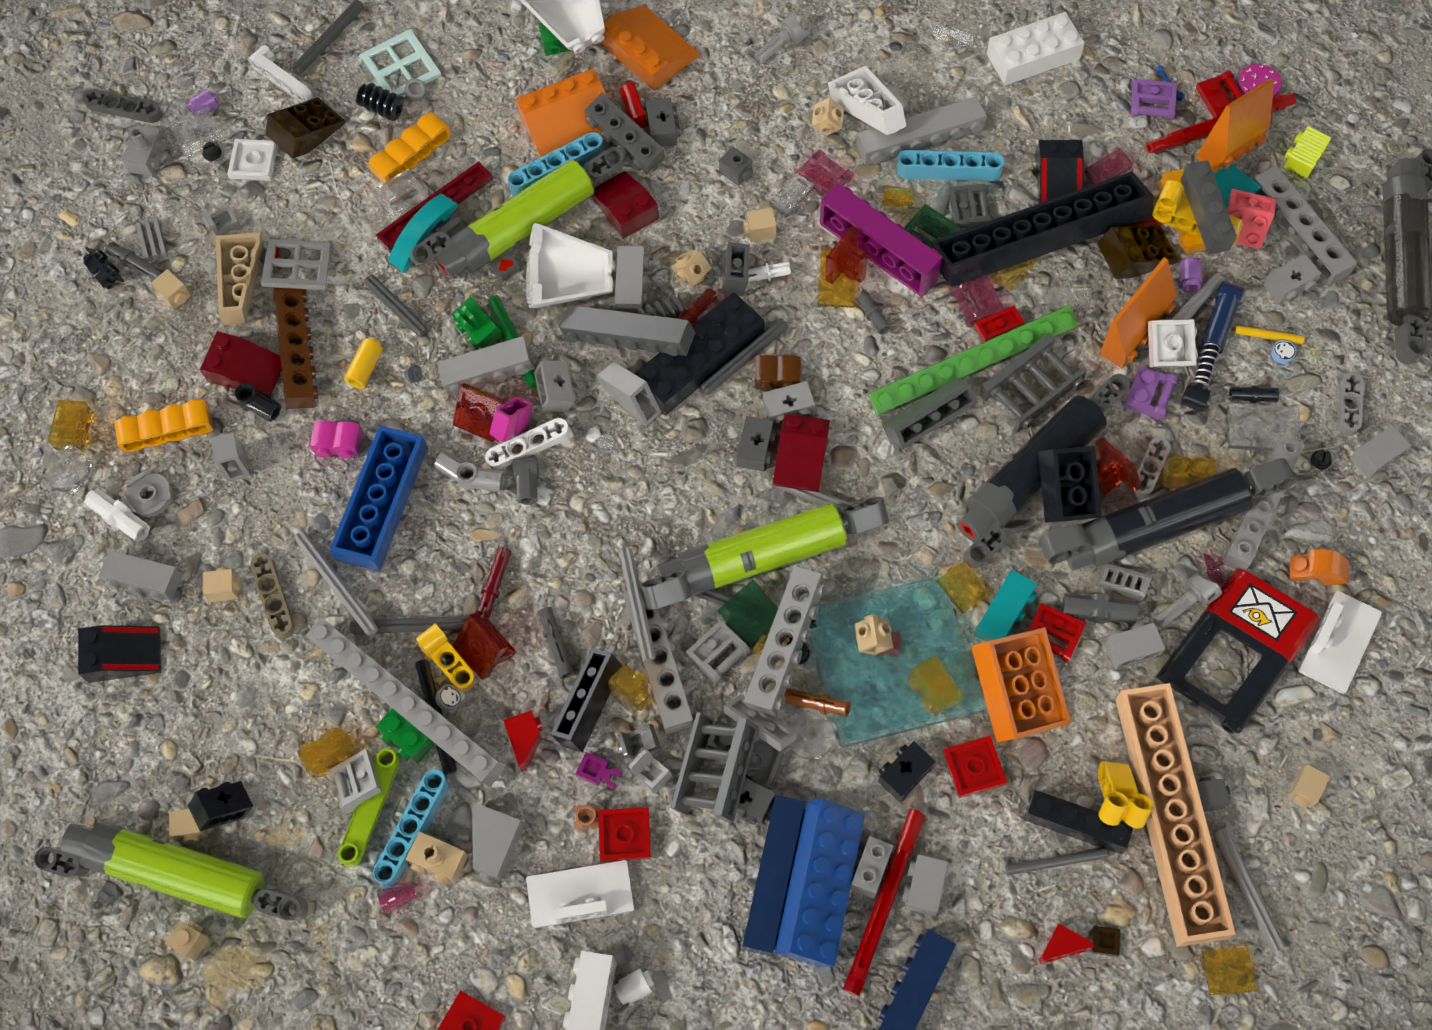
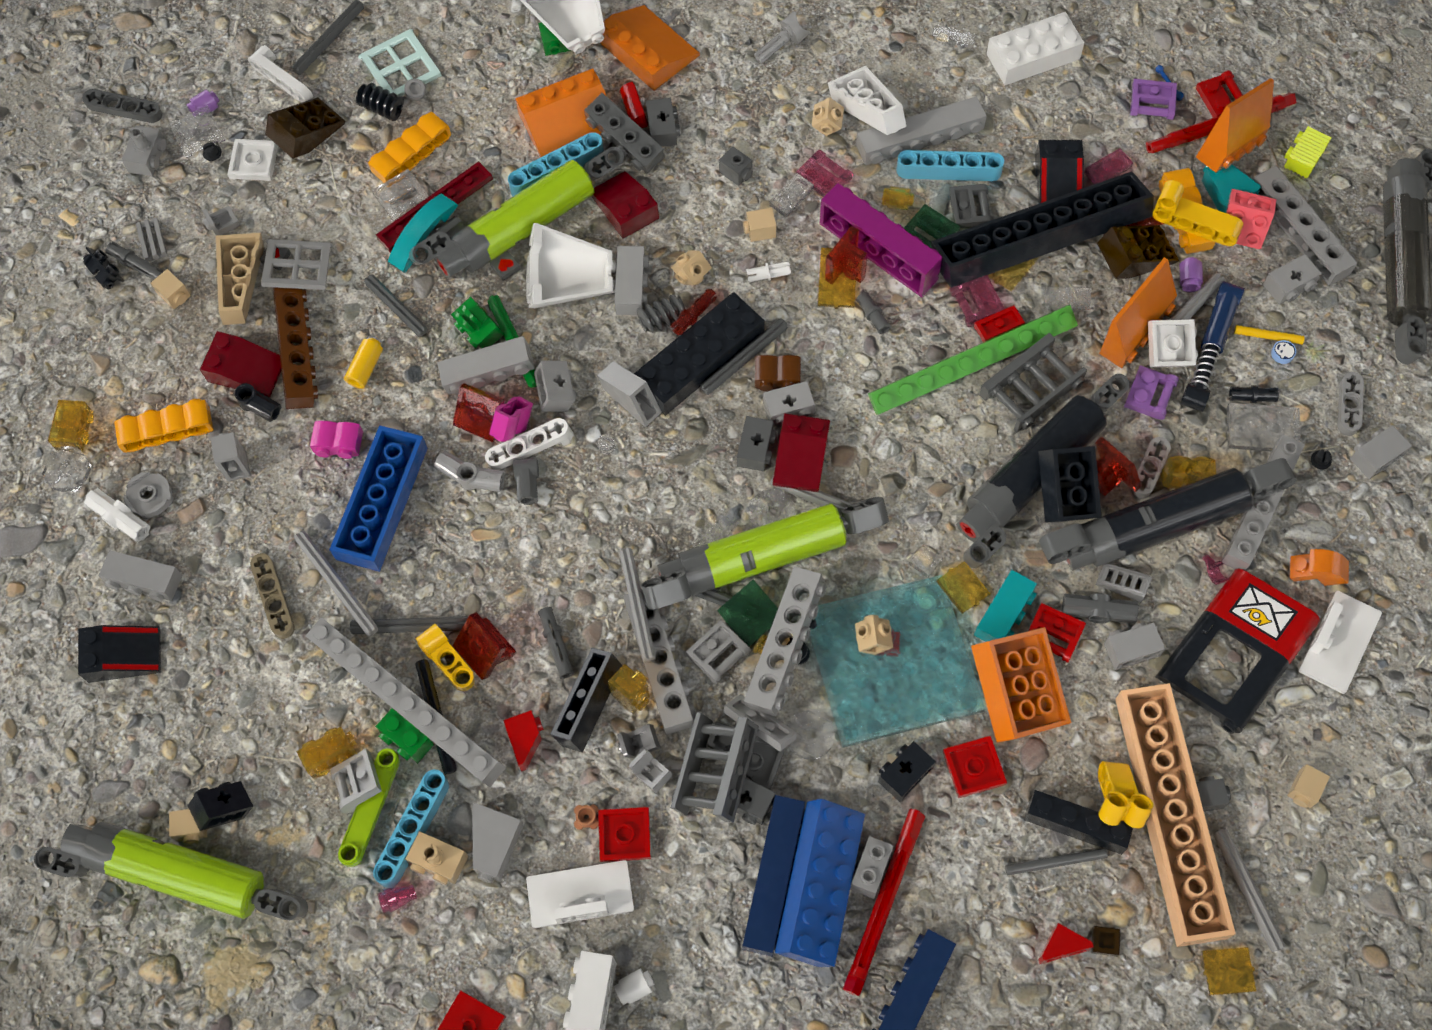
(187, 939): tan brick -> none
(221, 585): tan brick -> none
(448, 698): tile -> none
(490, 590): dark red pin -> none
(595, 769): magenta plate -> none
(627, 330): brick -> none
(735, 268): dark grey brick -> none
(823, 703): dark orange pin -> none
(925, 886): light grey brick -> none
(929, 413): dark grey brick -> none
(935, 686): clear yellow brick -> none
(1199, 590): light grey piece -> none
(1208, 207): dark grey brick -> none
(1255, 75): dark pink tile -> none

